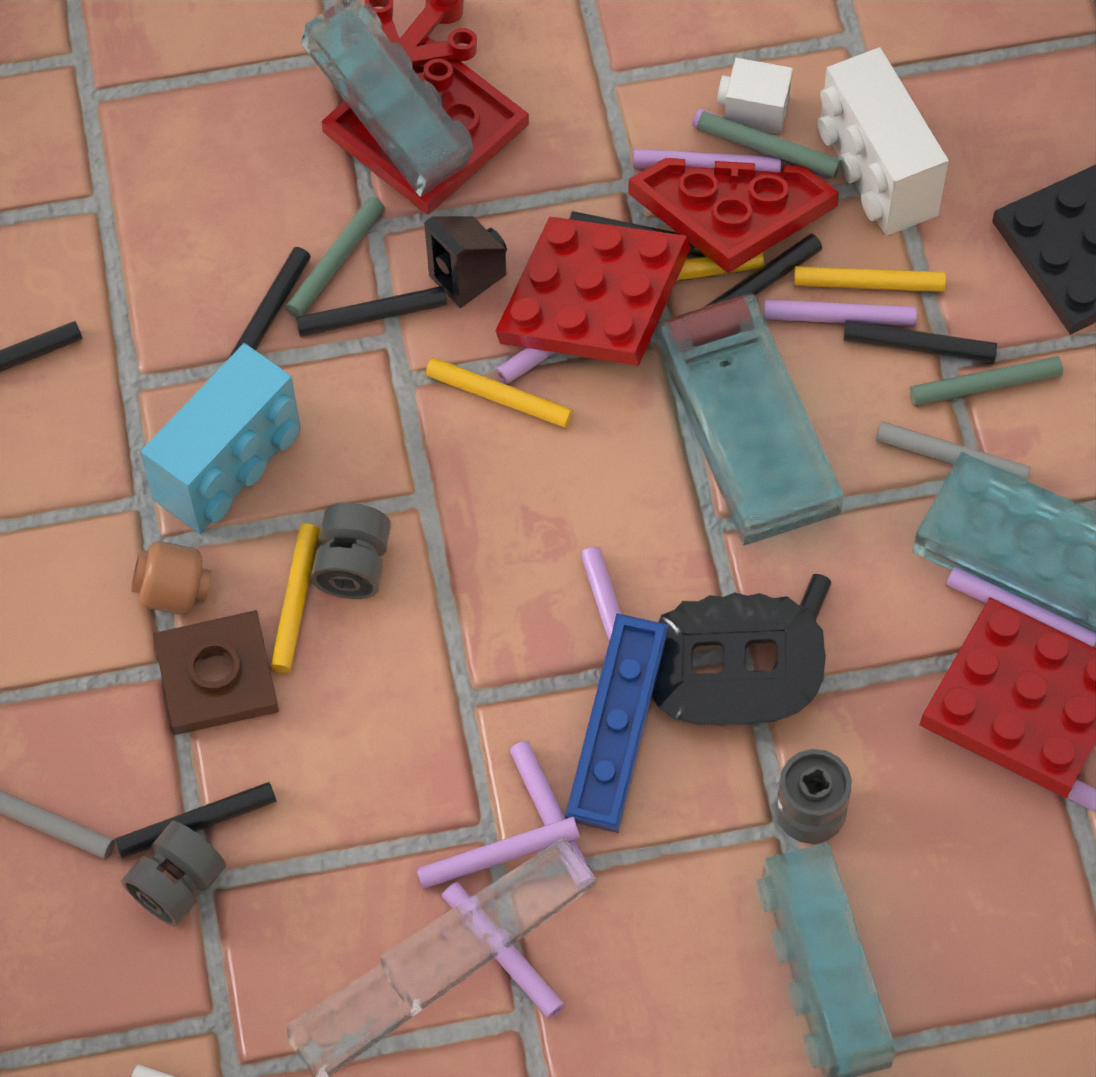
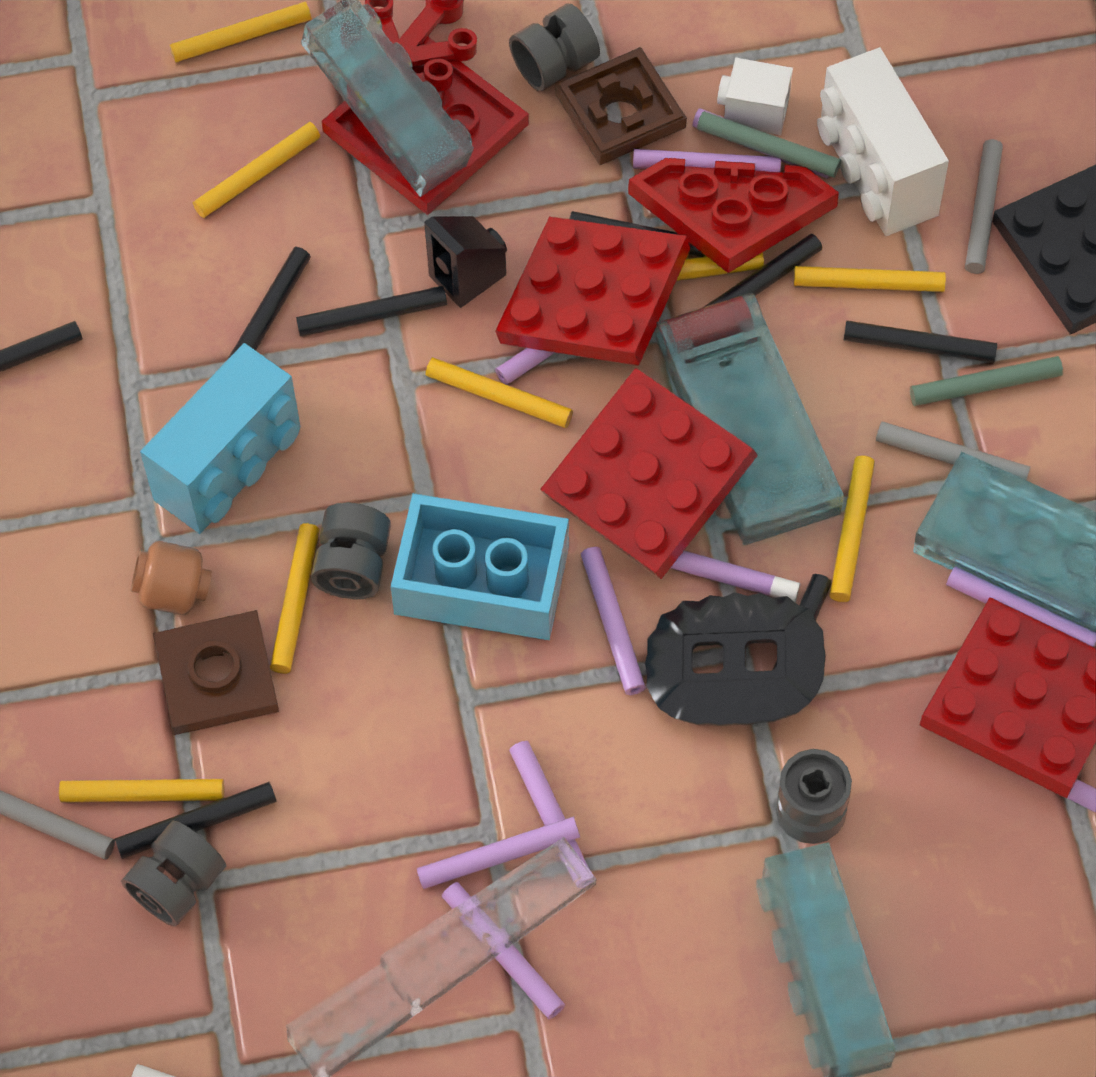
(141, 790): none -> yellow bar
(240, 32): none -> yellow bar
(256, 169): none -> yellow bar
(335, 257): sand green bar -> none
(480, 566): none -> medium azure brick
(558, 45): none -> dark grey wheel
(617, 722): blue tile -> none
(624, 79): none -> reddish brown piece
(649, 473): none -> red plate
(736, 575): none -> lavender bar
(840, 312): lavender piece -> none
(852, 529): none -> yellow bar
(984, 206): none -> light grey bar

